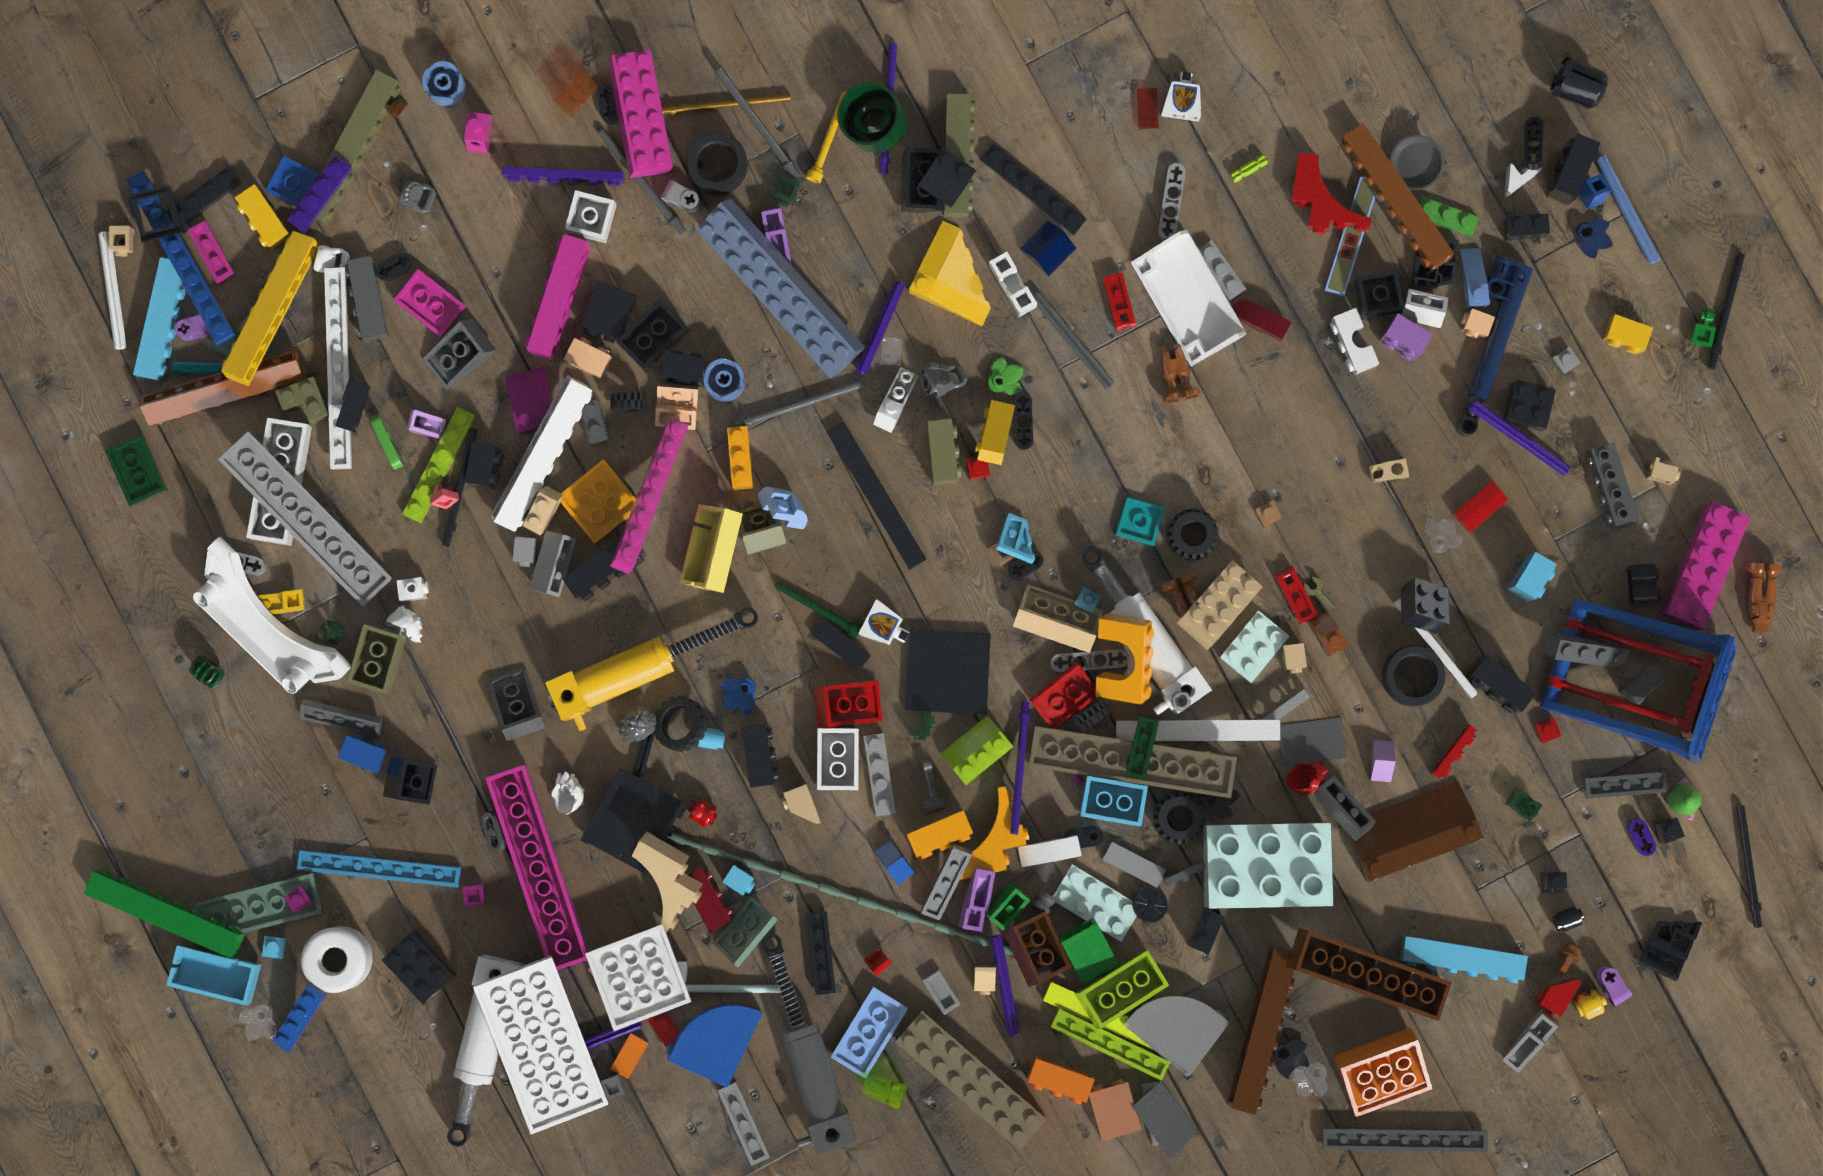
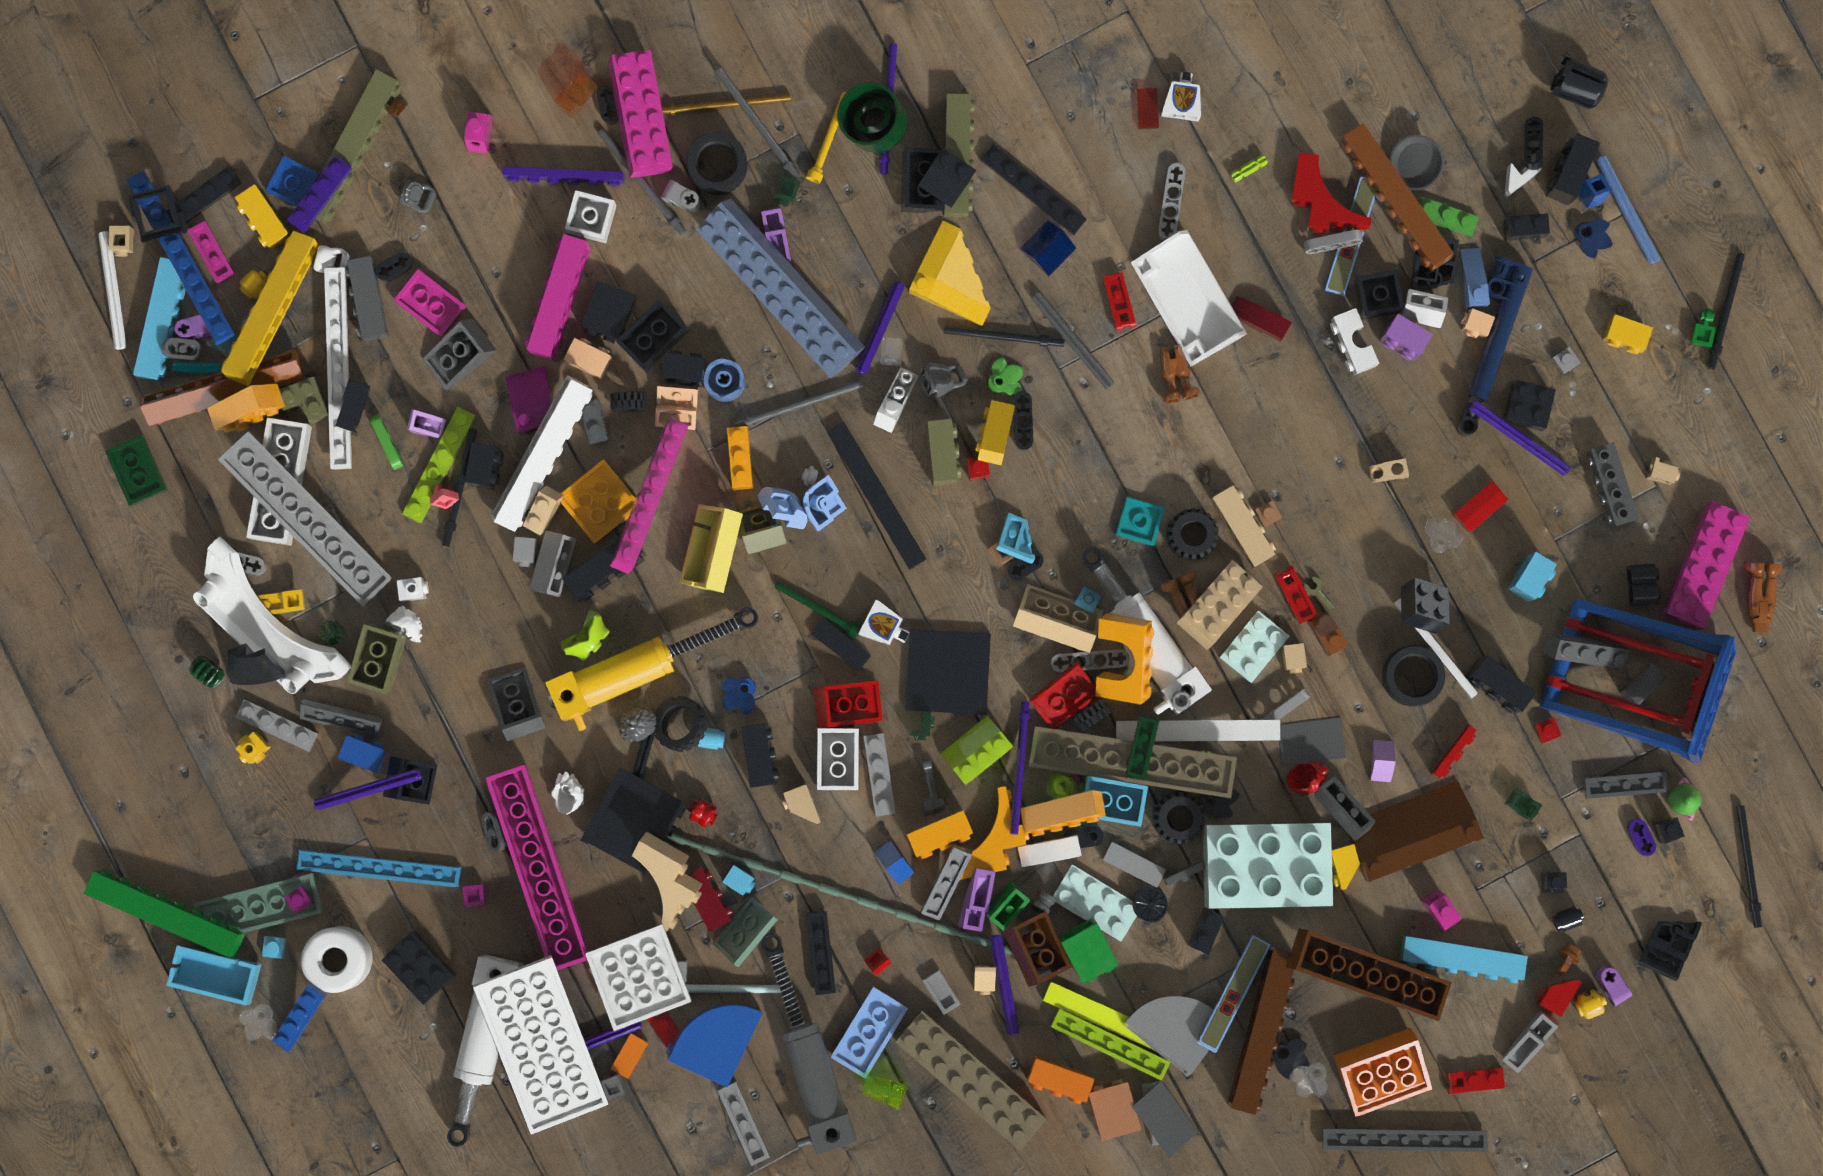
(179, 348): none -> dark grey plate
(246, 407): none -> light orange brick
(252, 667): none -> black slope
(253, 283): none -> yellow head
(259, 747): none -> yellow brick
(276, 725): none -> light grey plate
(367, 789): none -> dark purple axle
(437, 75): medium blue brick -> none
(588, 638): none -> lime brick
(809, 476): none -> white plate
(822, 503): none -> light blue brick
(1012, 285): white arch -> none
(1043, 340): none -> black bar
(1054, 780): none -> clear neon green plant
(1063, 812): none -> light orange brick
(1122, 989): lime brick -> none
(1222, 271): light grey plate -> none
(1233, 993): none -> olive tile
(1243, 526): none -> tan brick
(1333, 241): none -> light grey beam
(1344, 864): none -> yellow slope
(1441, 910): none -> dark pink torso
(1476, 1080): none -> red plate

